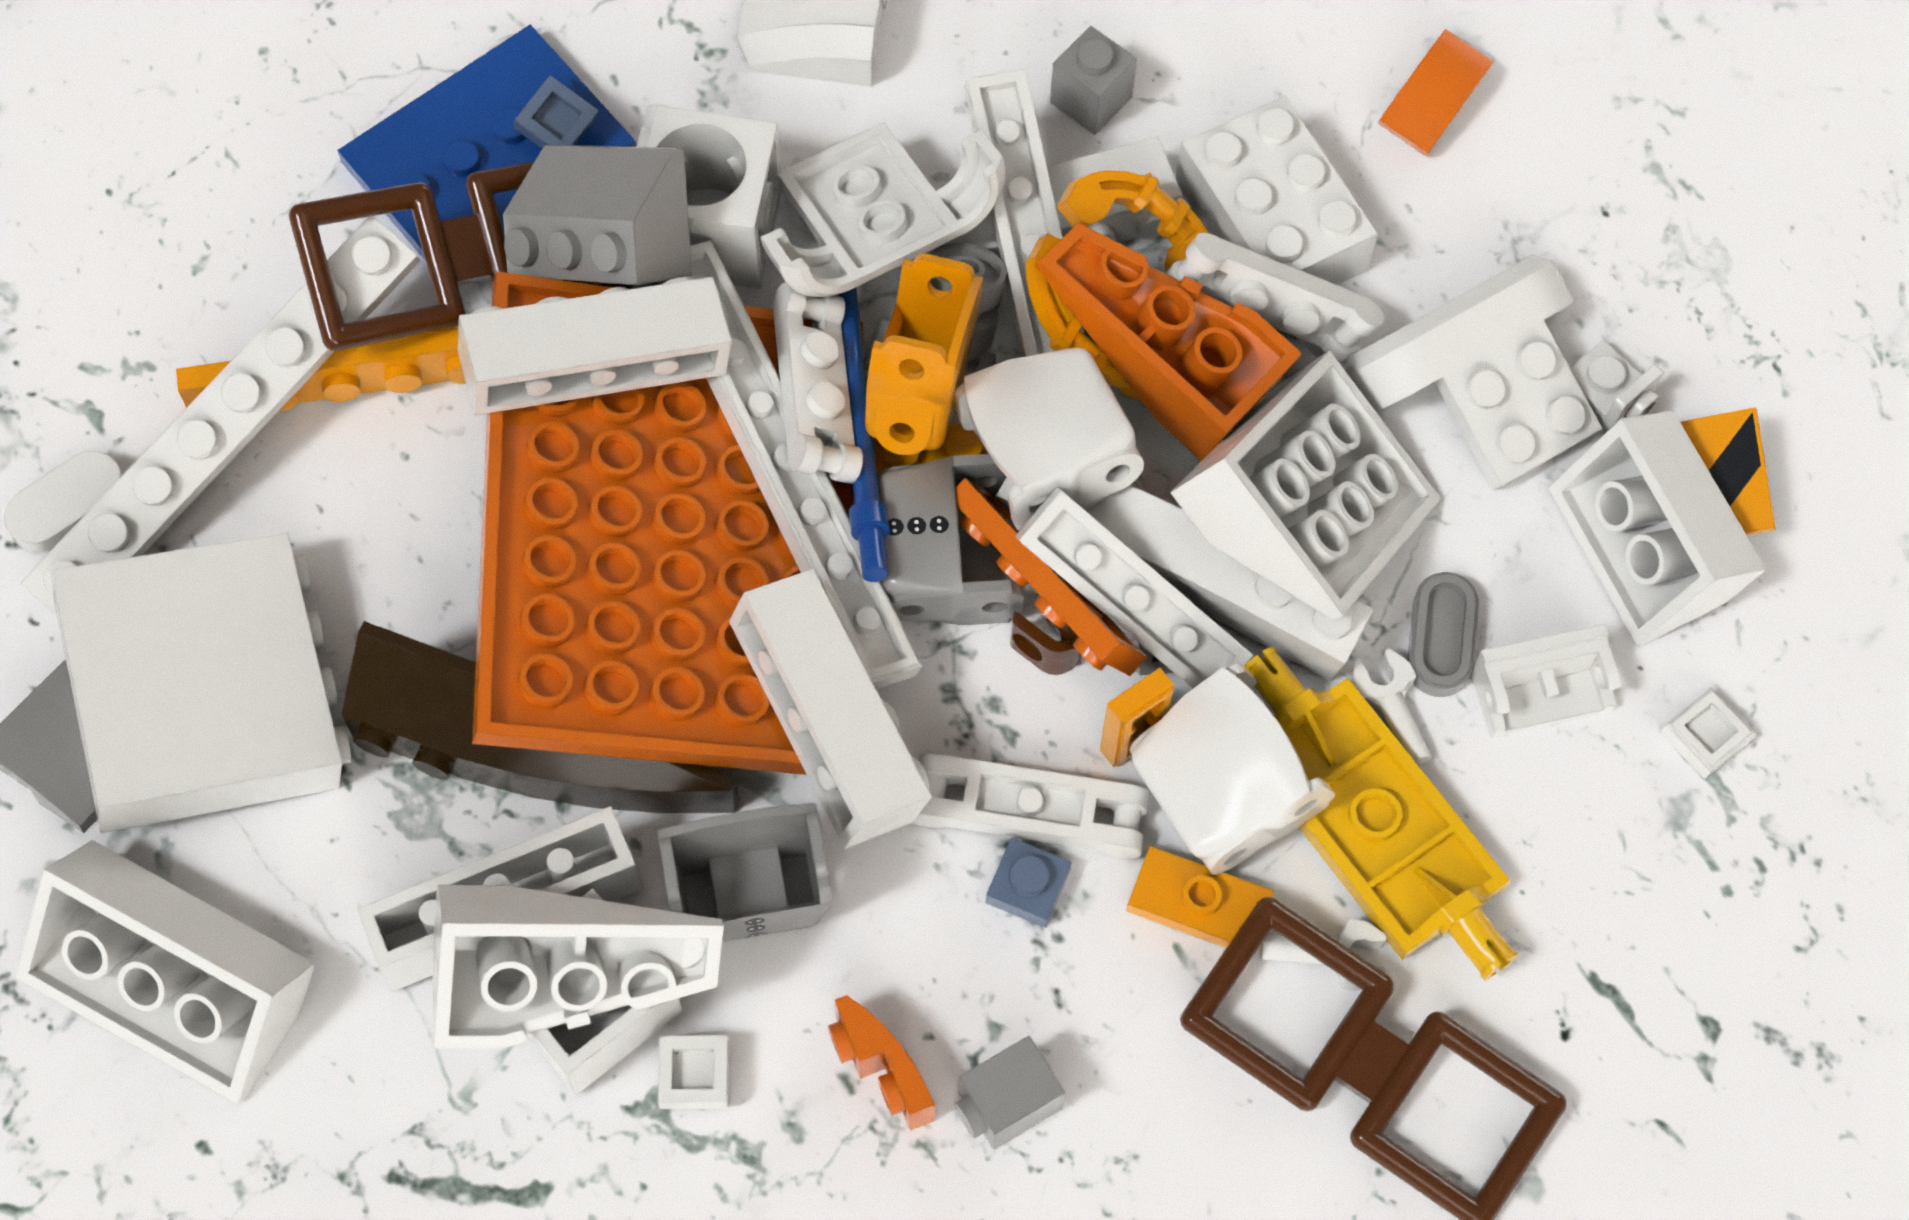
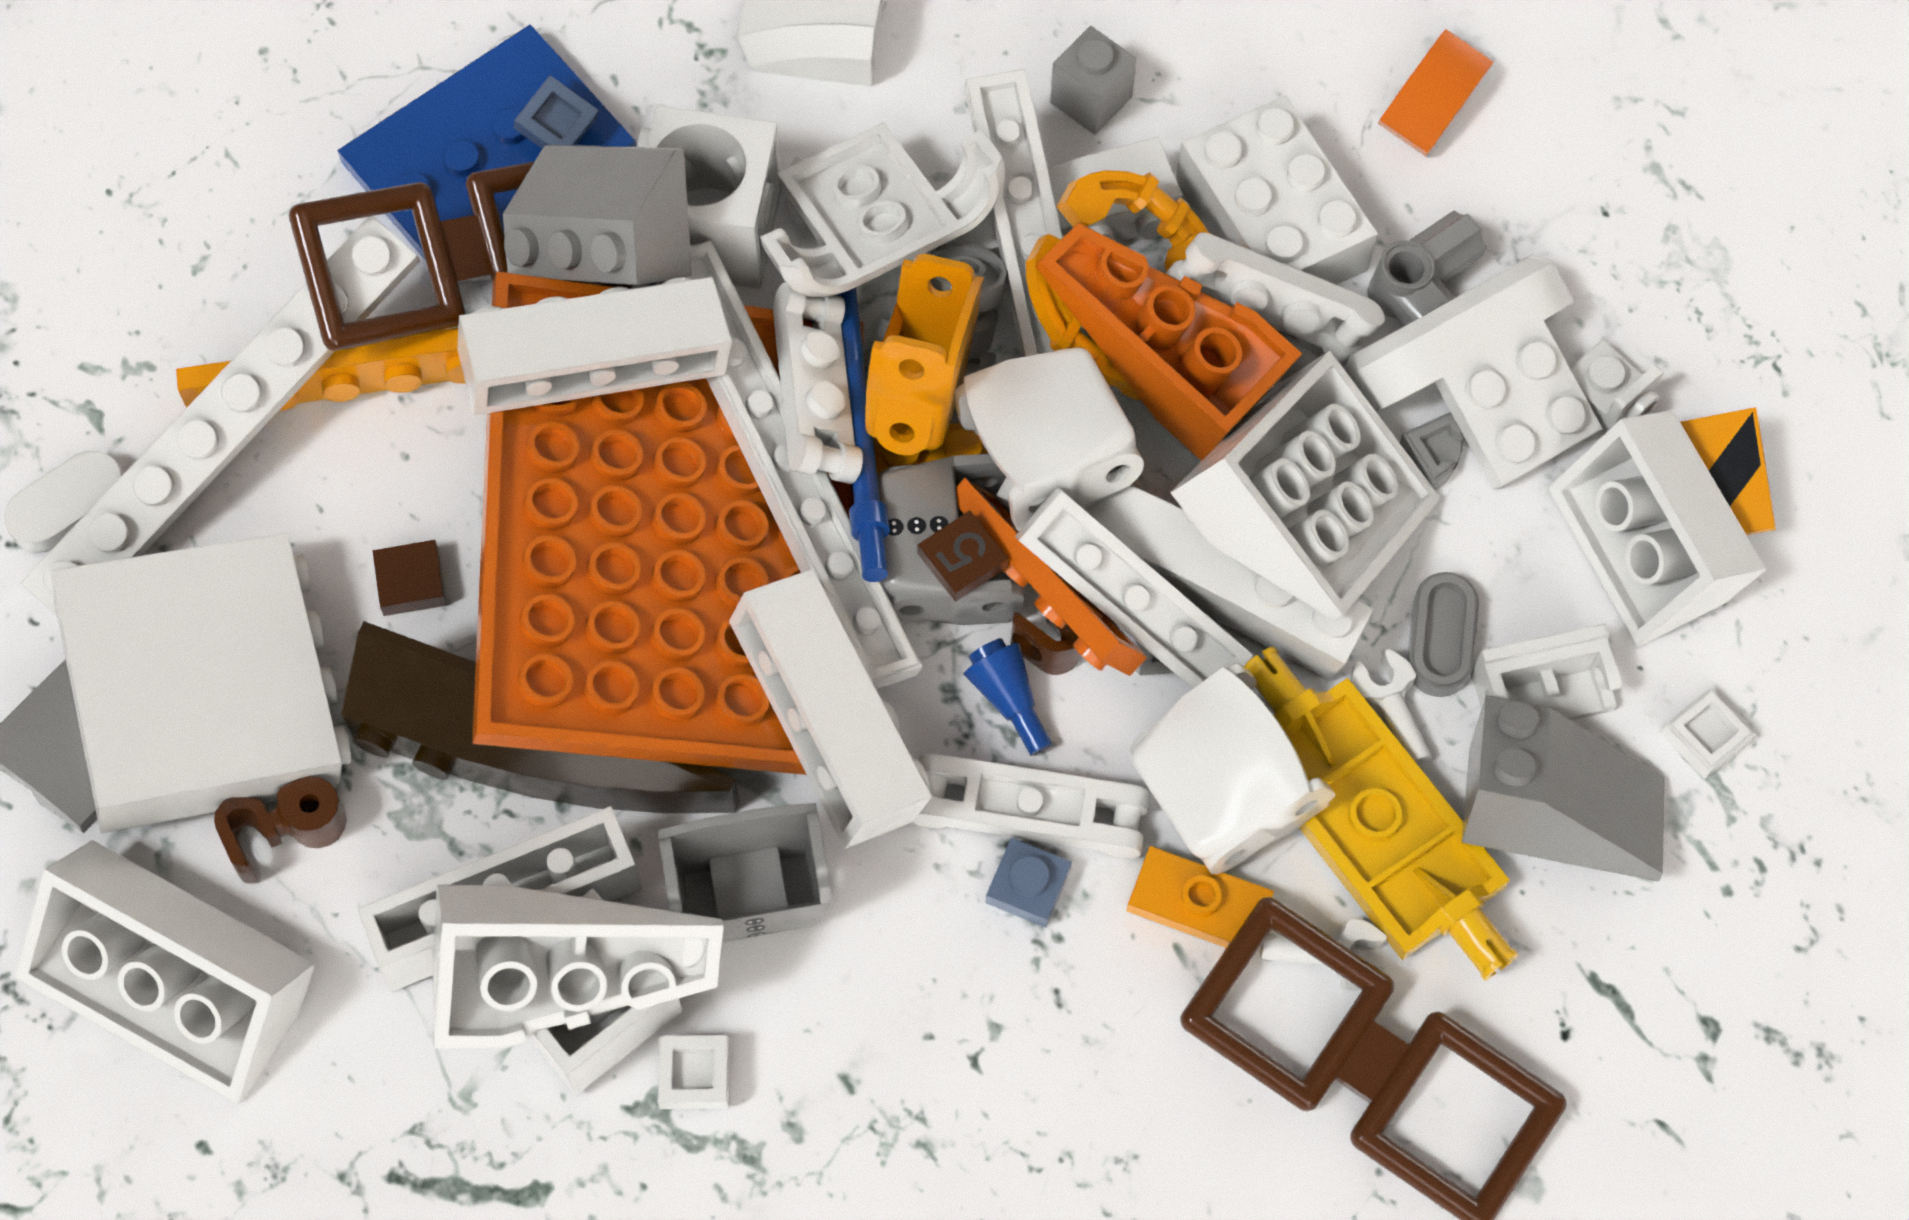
(305, 810): none -> reddish brown leg
(409, 577): none -> reddish brown tile
(873, 1048): orange slope -> none
(962, 555): none -> reddish brown tile
(1003, 680): none -> blue cone
(1008, 1094): light grey brick -> none
(1133, 714): light orange plate -> none
(1427, 264): none -> light grey piece
(1435, 448): none -> light grey tile
(1560, 793): none -> light grey slope

